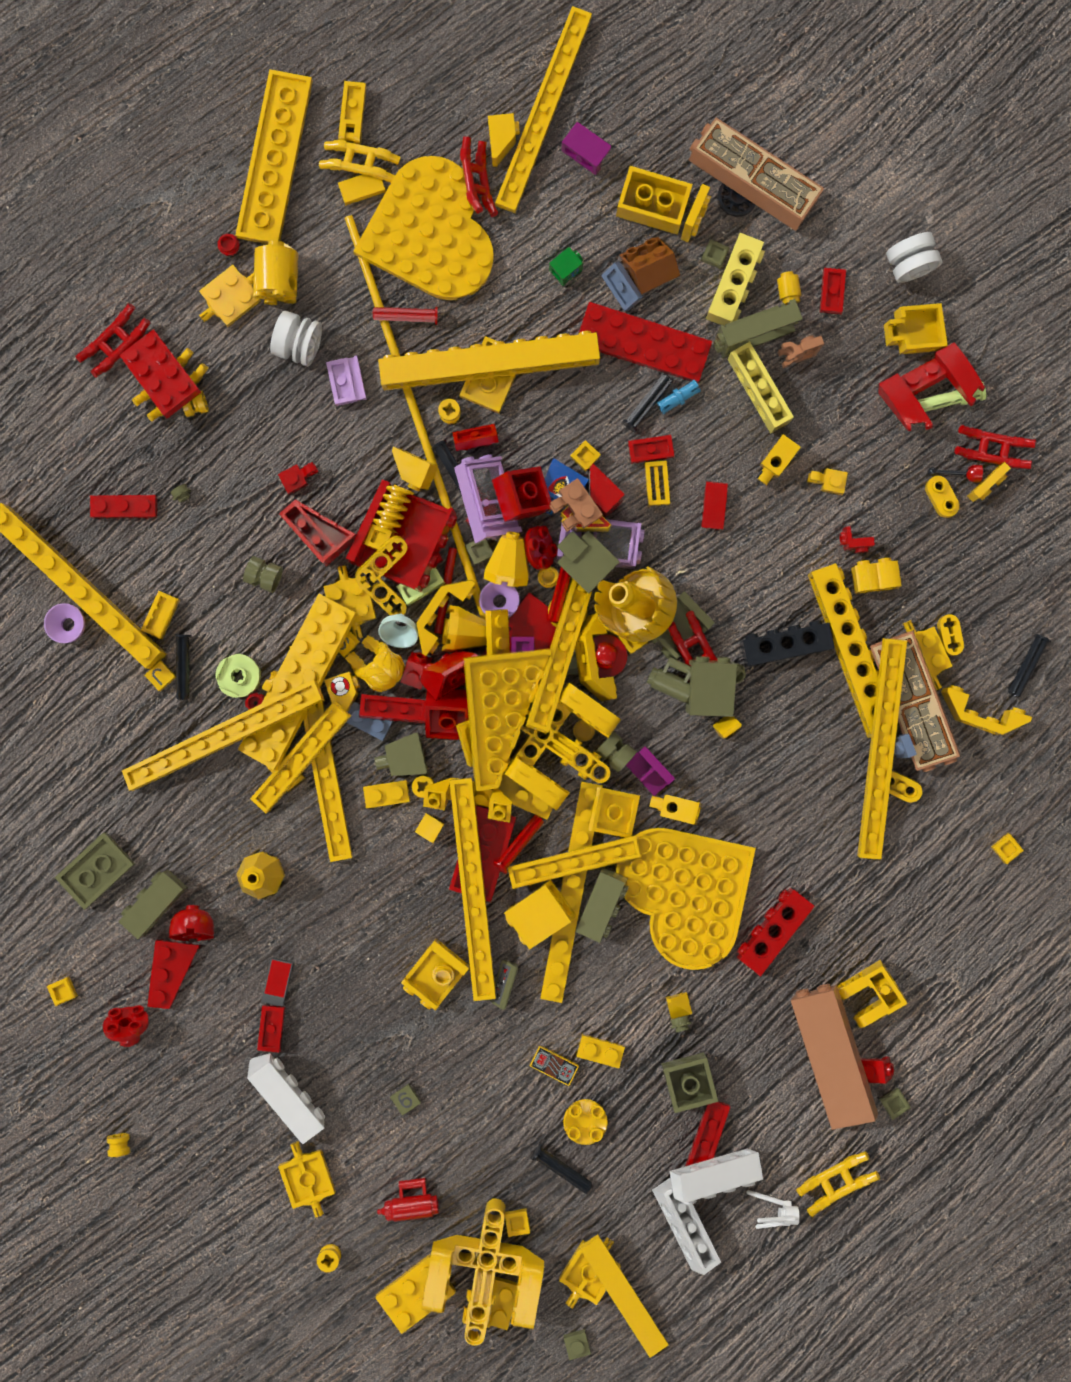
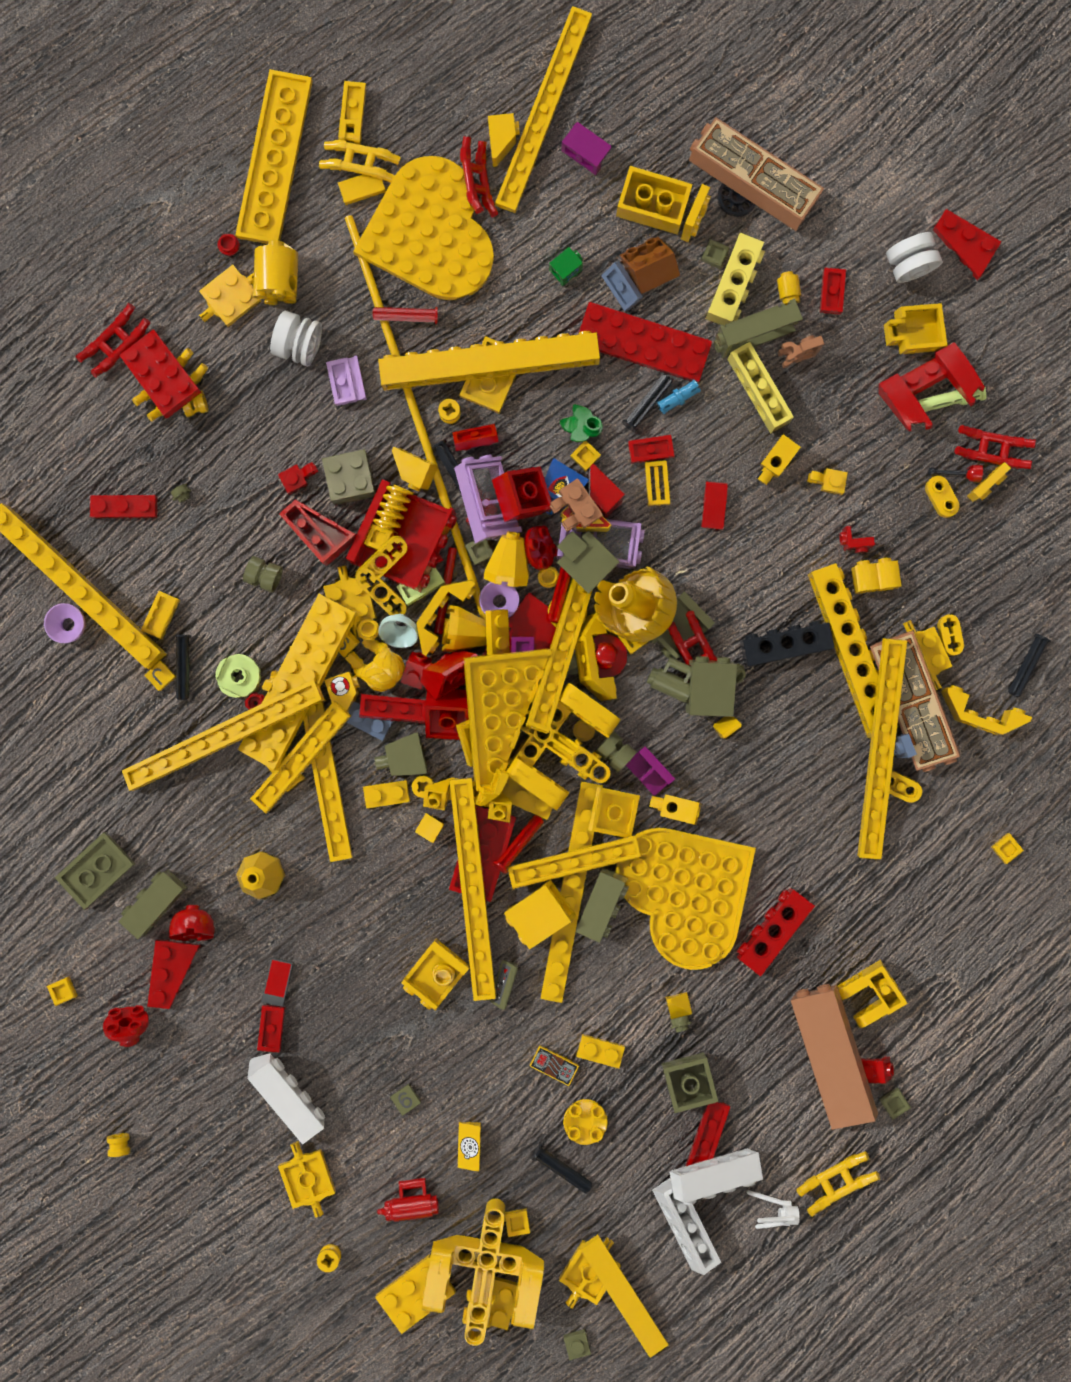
(349, 477): none -> olive brick
(368, 629): none -> yellow plate
(469, 1145): none -> yellow slope
(488, 794): none -> yellow slope
(580, 424): none -> green plate
(967, 241): none -> red wing

